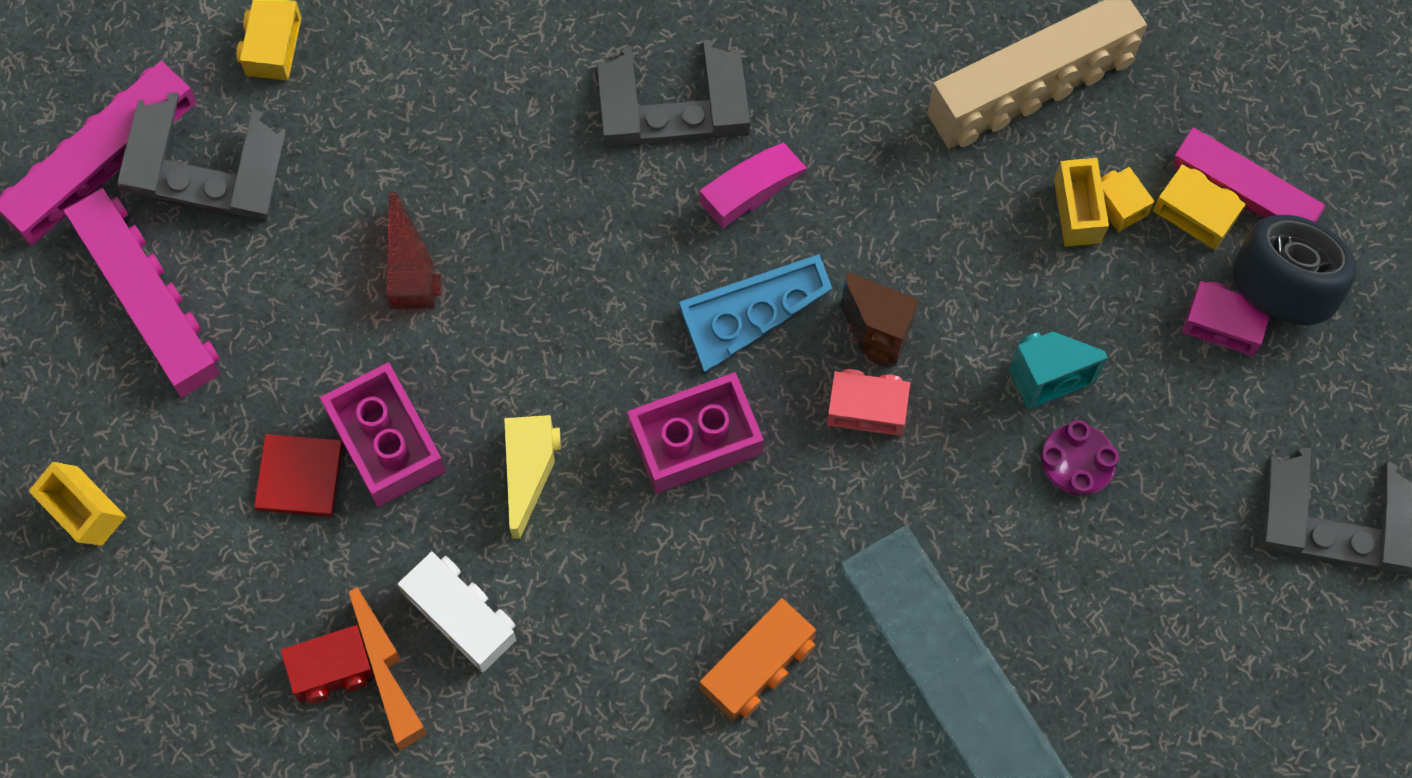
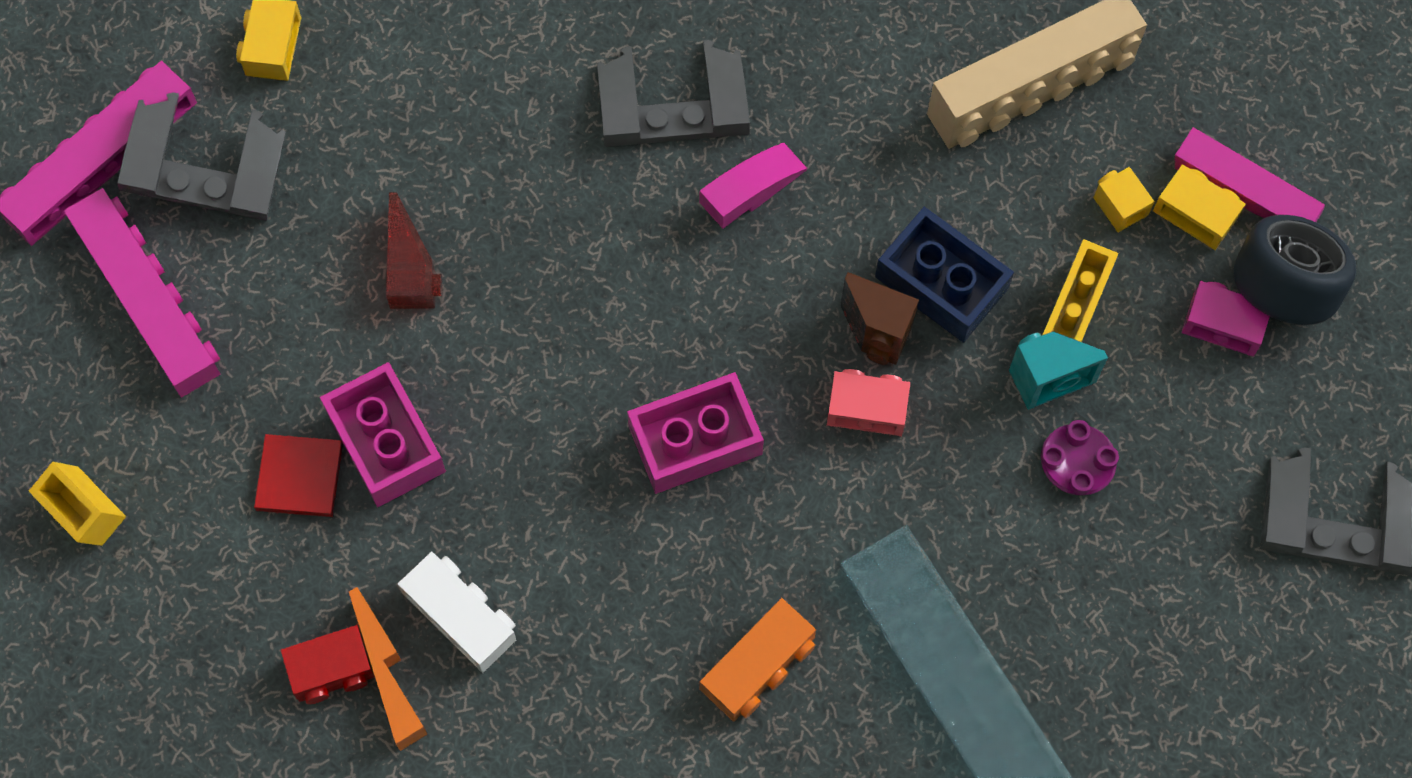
(529, 463): light yellow slope -> none
(747, 310): dark azure wing -> none
(946, 273): none -> dark blue brick
(1081, 202): yellow piece -> none
(1081, 291): none -> yellow brick

